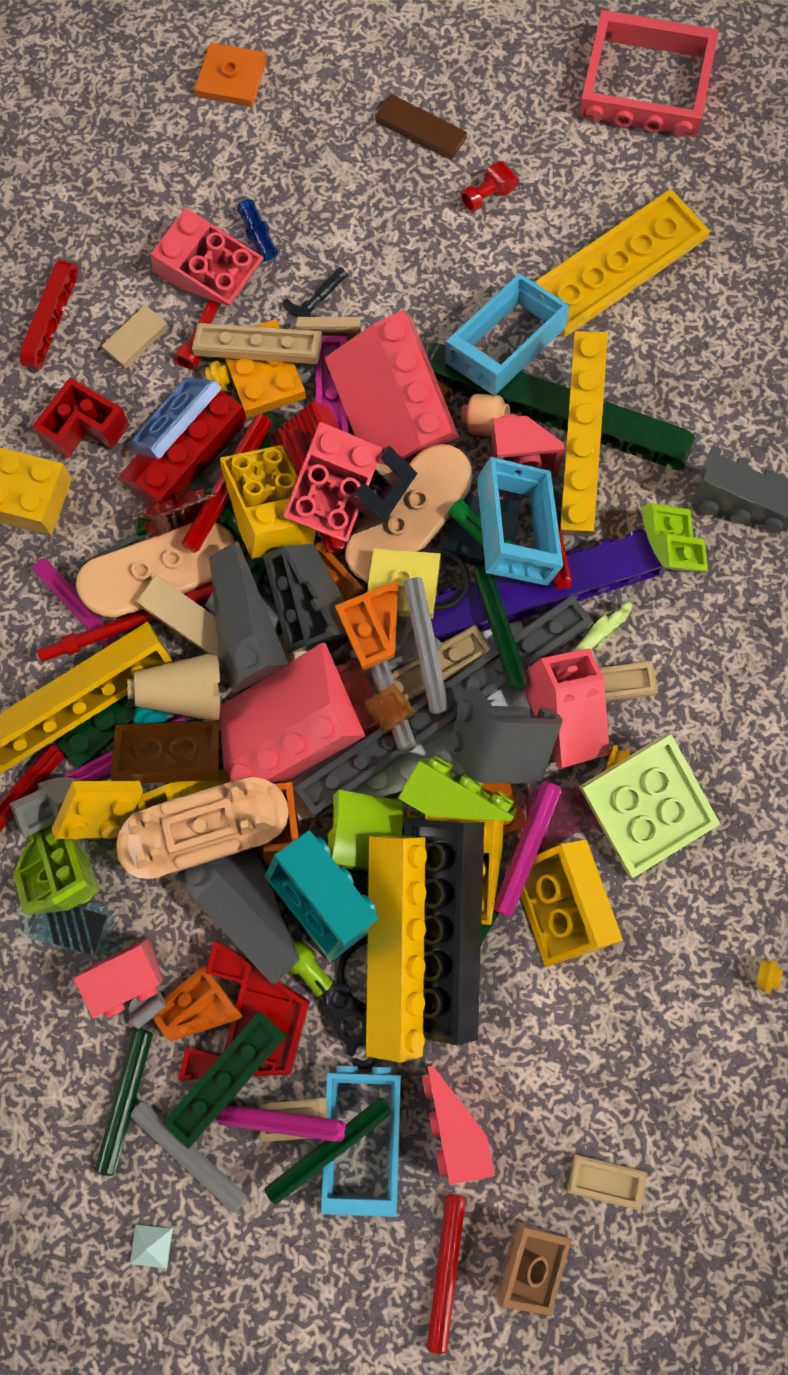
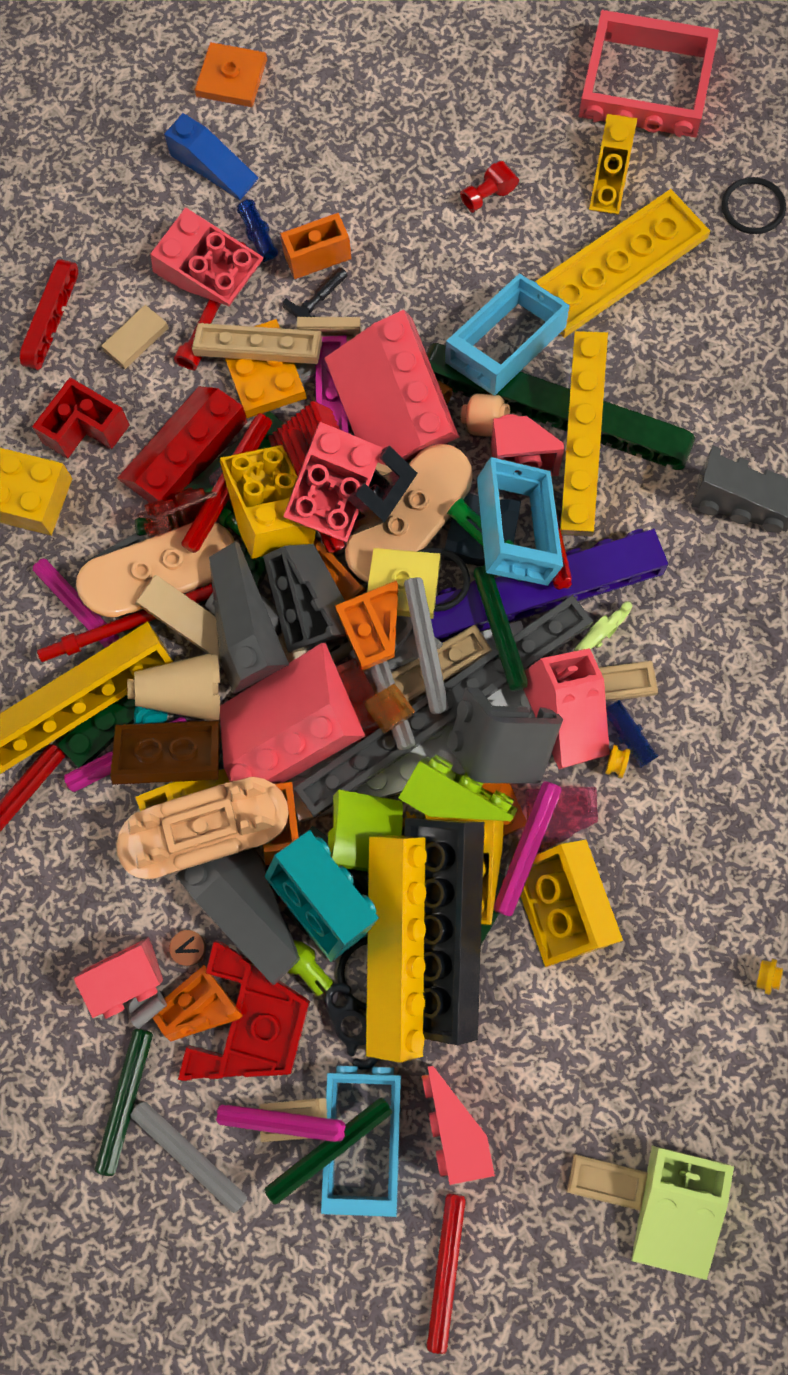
(41, 807): light grey brick -> none
(53, 874): lime wedge -> none
(76, 929): brick -> none
(96, 809): yellow plate -> none
(151, 1246): light aqua slope -> none
(173, 417): medium blue tile -> none
(187, 948): none -> nougat tile
(208, 156): none -> blue slope
(219, 374): yellow plate -> none
(225, 1079): dark green plate -> none
(316, 245): none -> orange brick
(421, 126): reddish brown tile -> none
(532, 1269): medium nougat slope -> none
(613, 164): none -> yellow slope
(630, 733): none -> clear blue pin
(649, 805): yellowish green plate -> none
(672, 538): lime slope -> none
(682, 1212): none -> yellowish green slope
(750, 230): none -> black tyre

